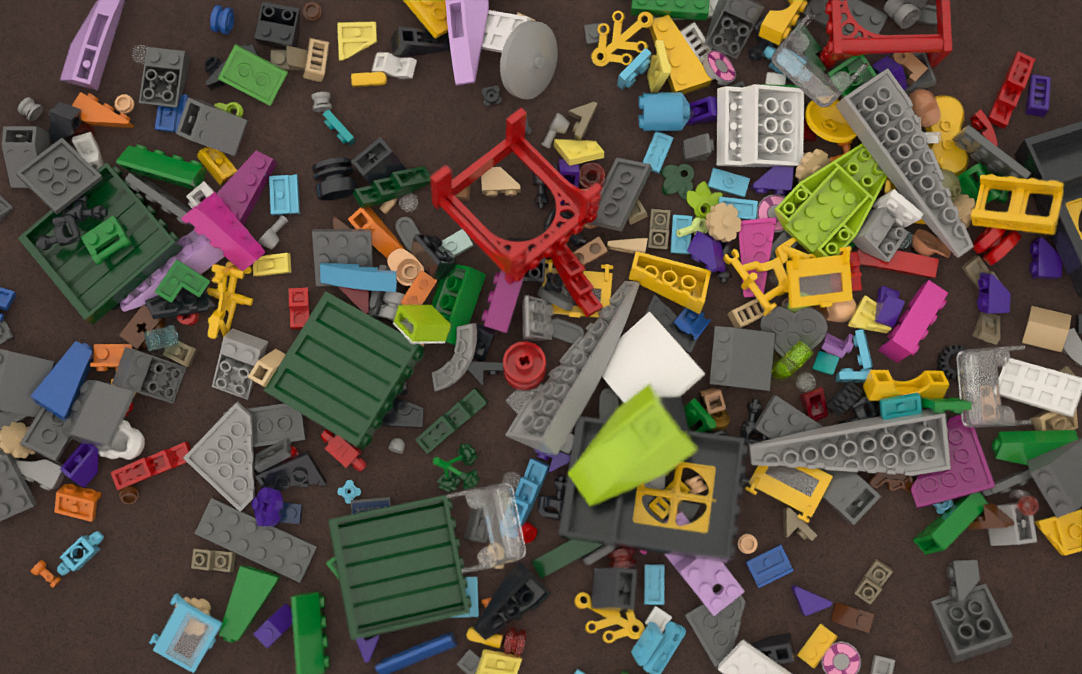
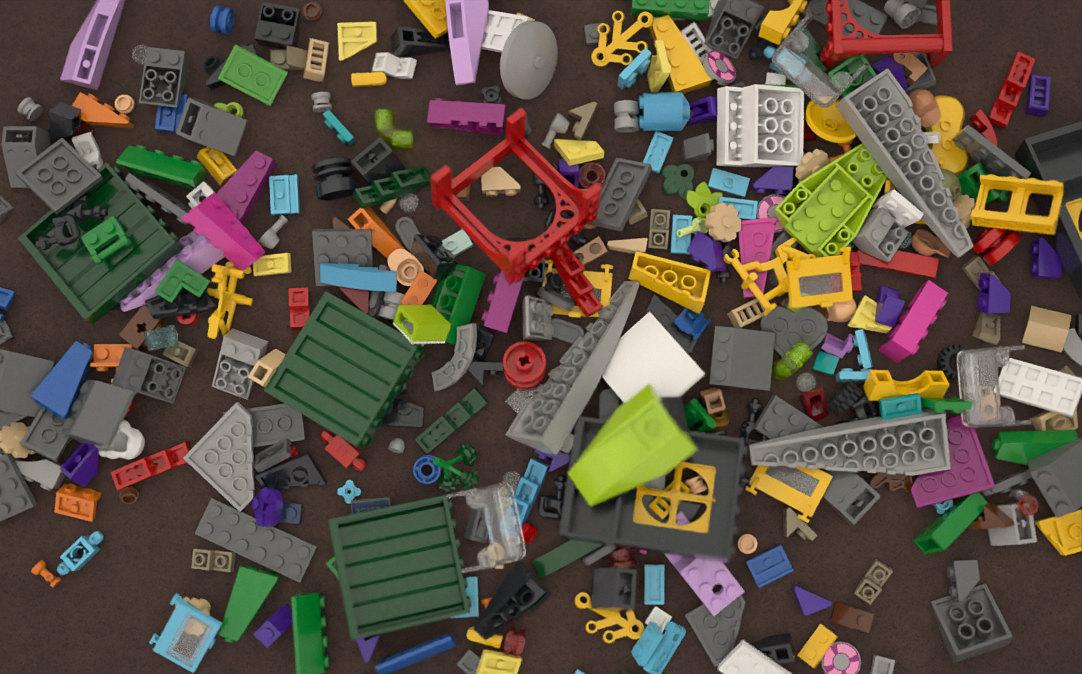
(389, 132): none -> clear neon green cylinder
(418, 471): none -> blue wheel
(467, 116): none -> magenta wedge
(626, 116): none -> light grey wheel

